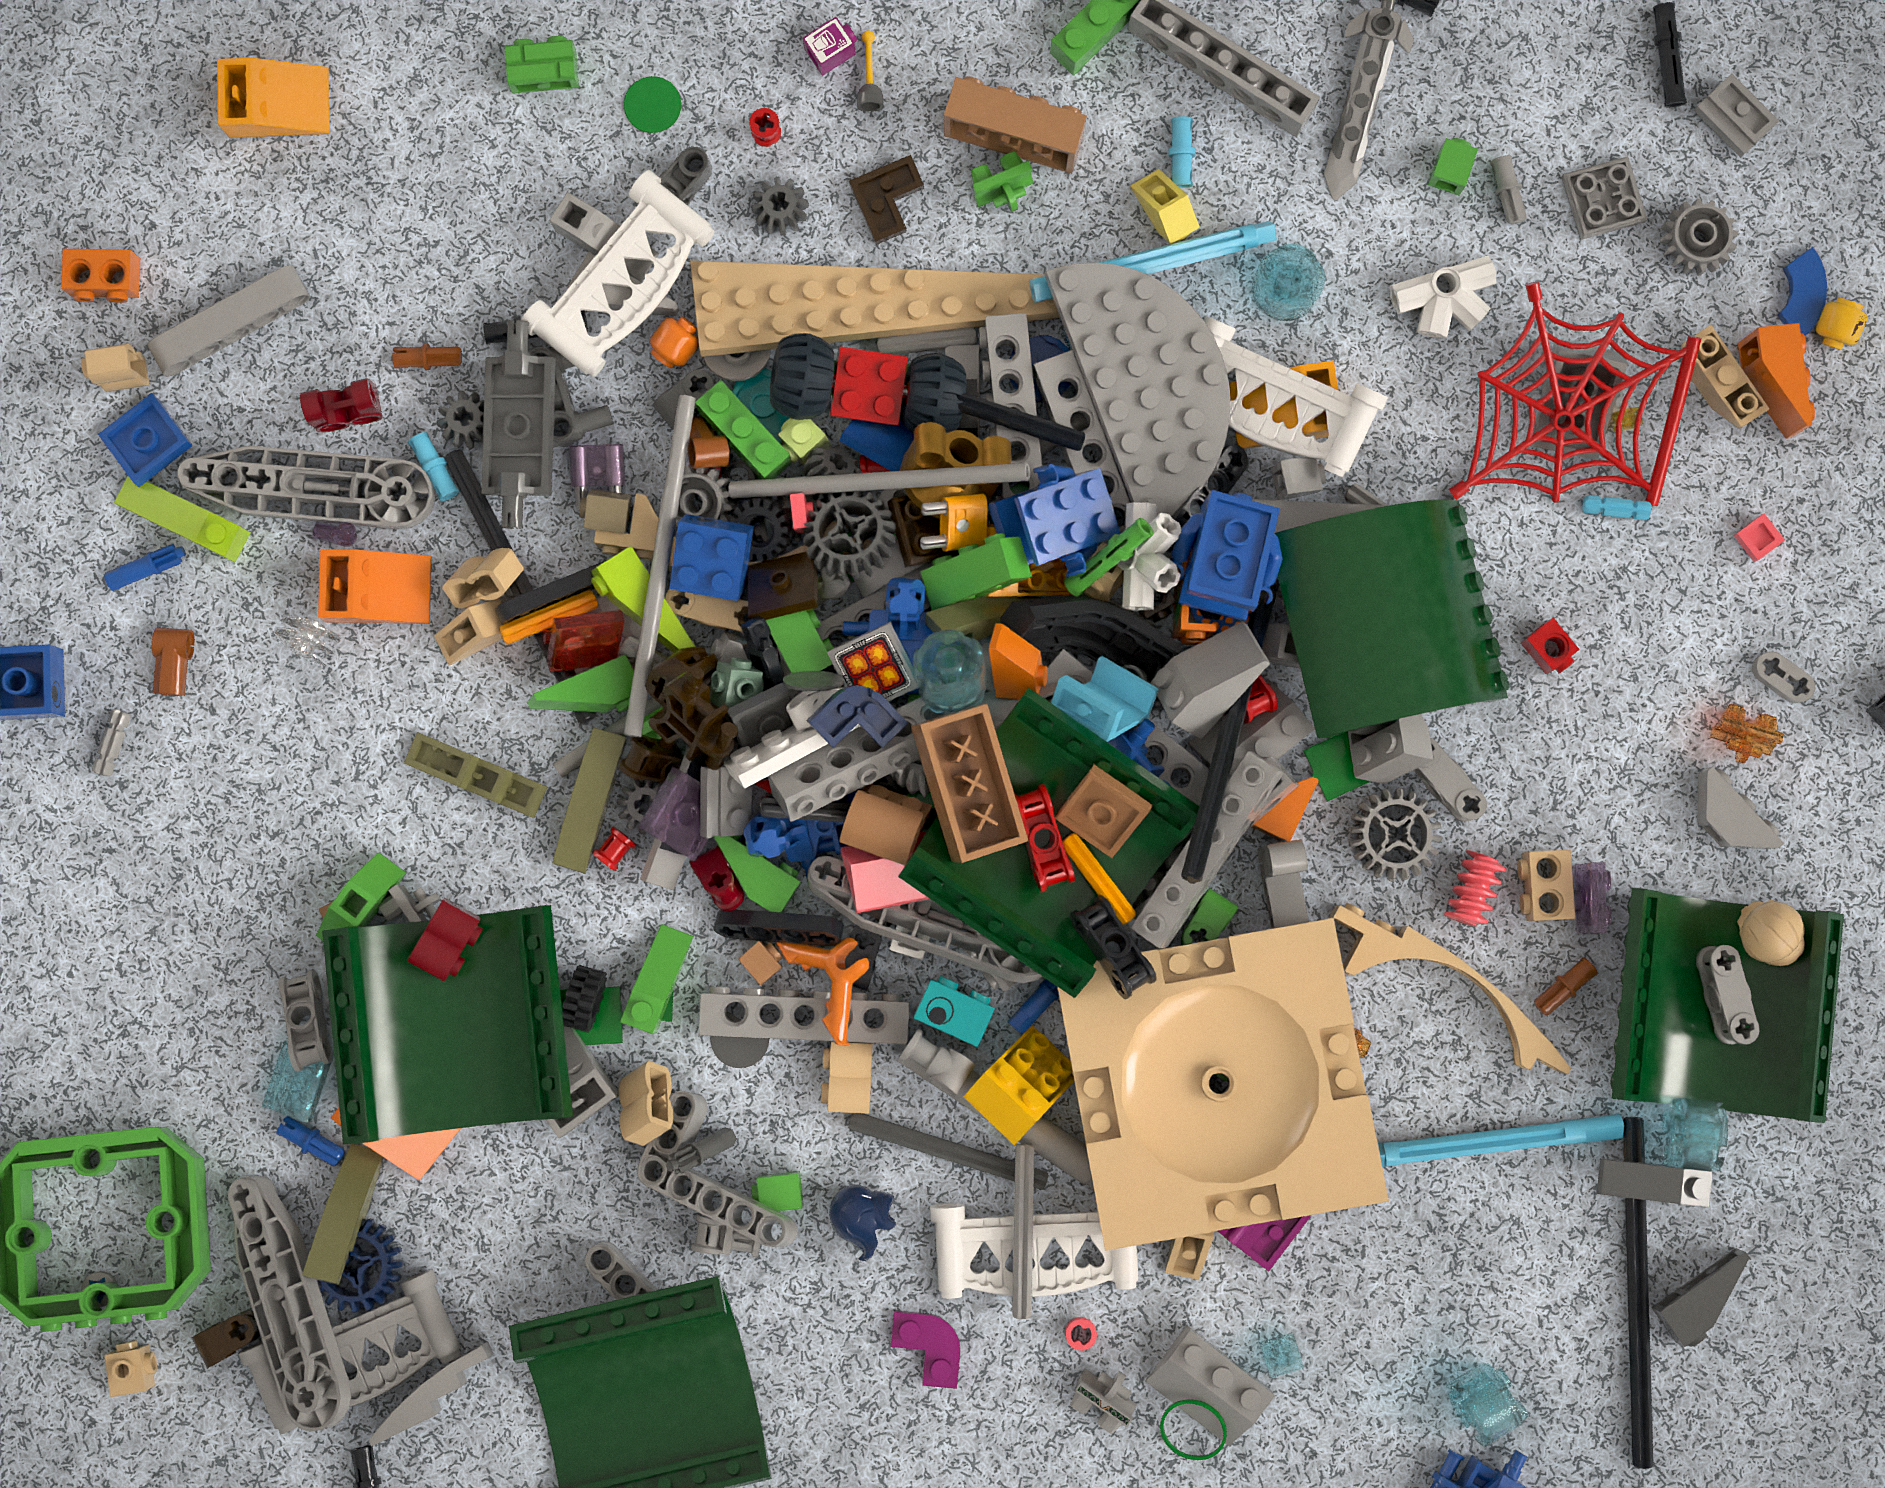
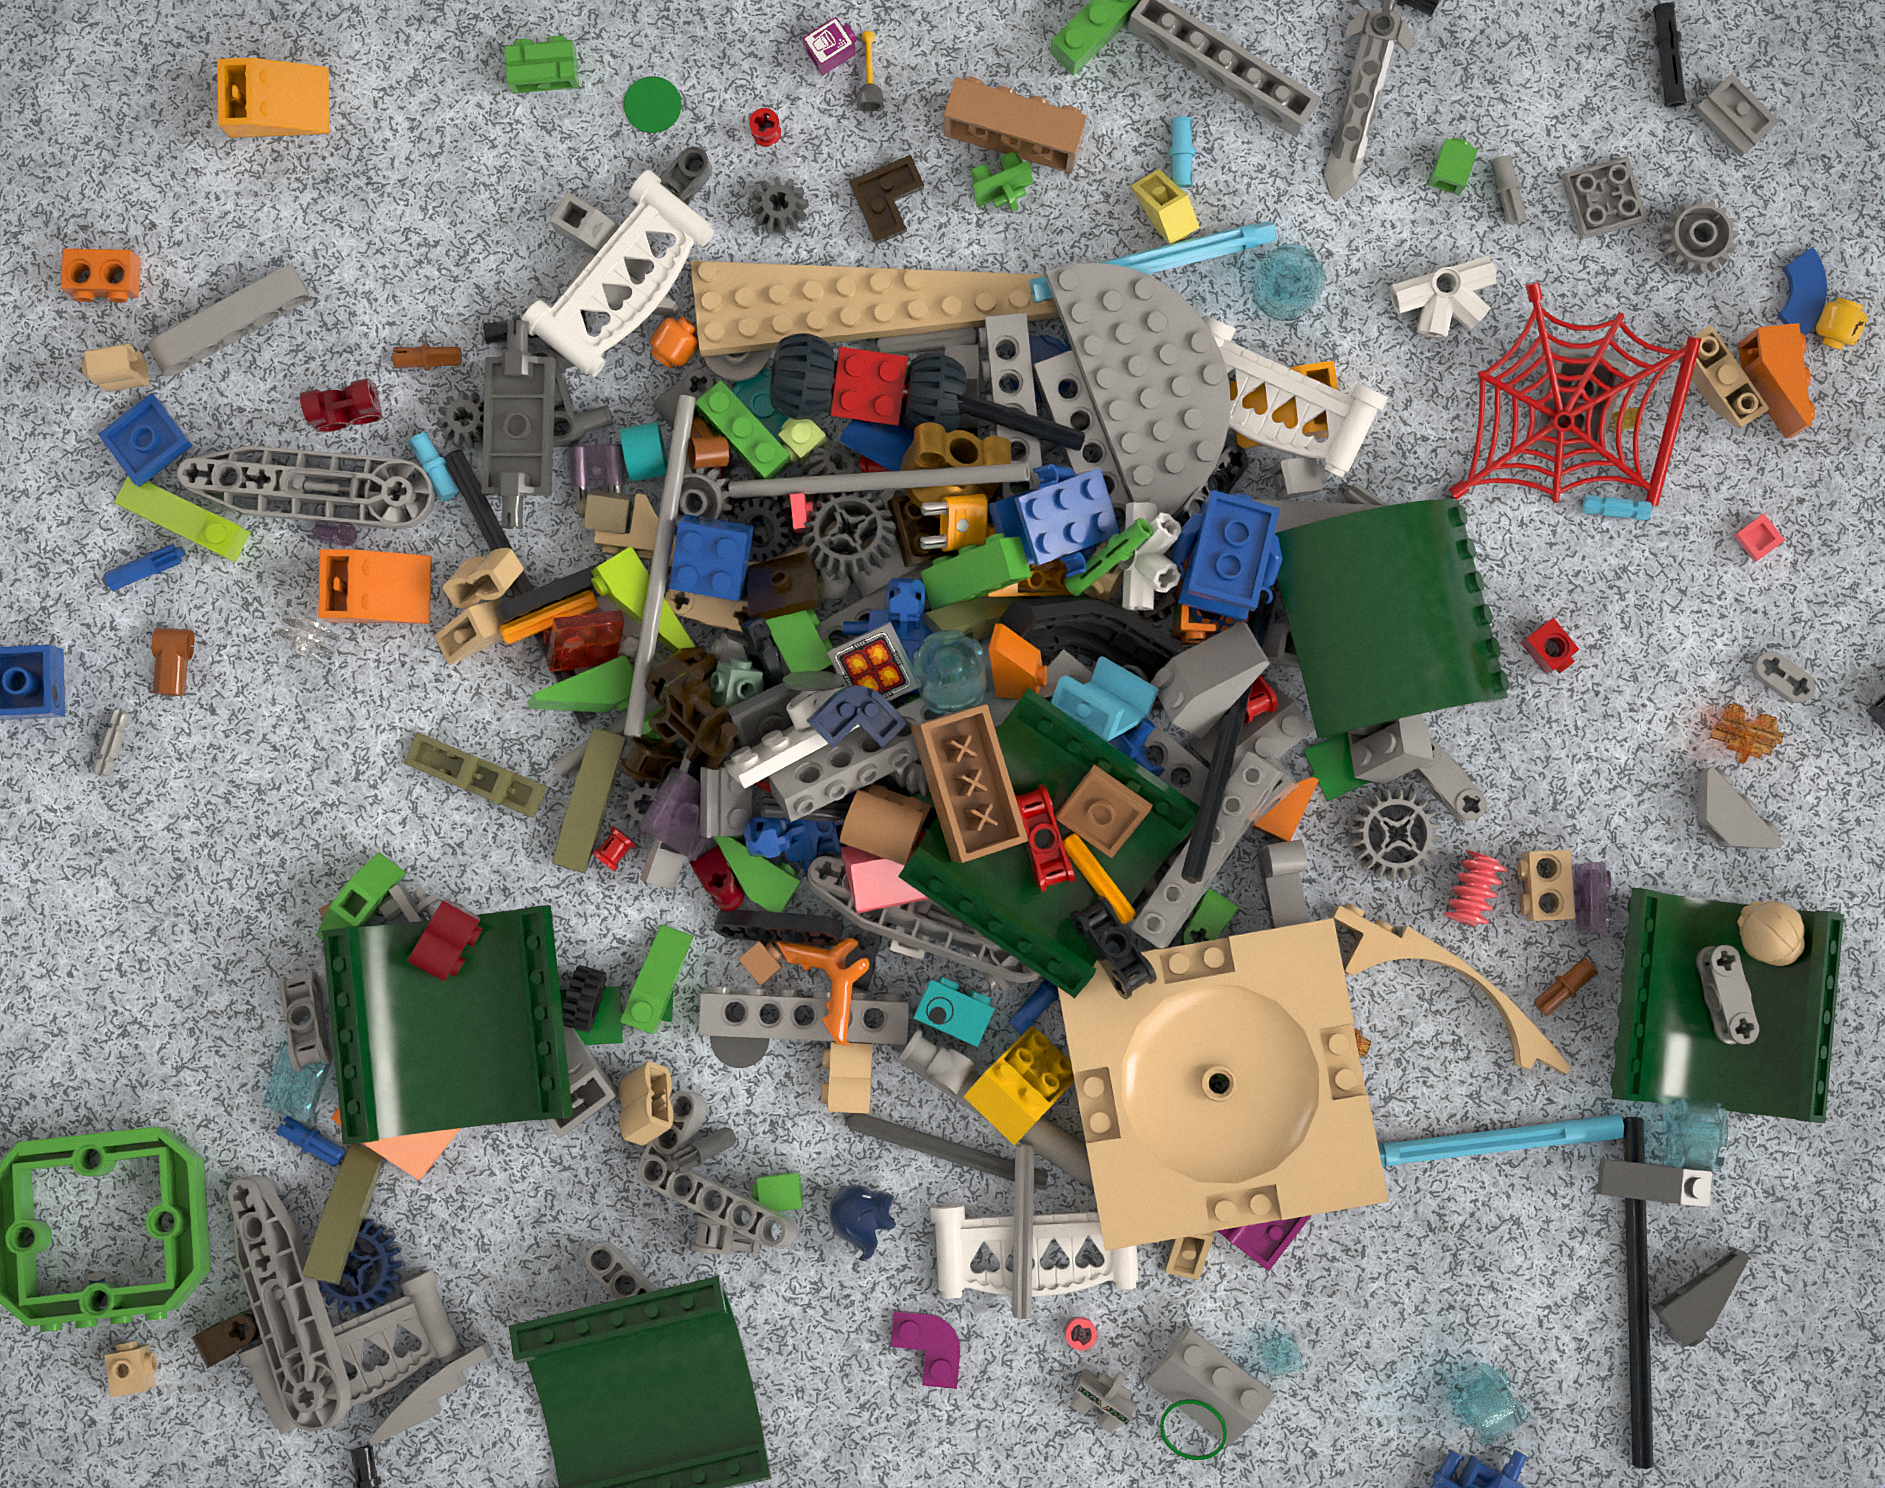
(643, 451): none -> teal piece

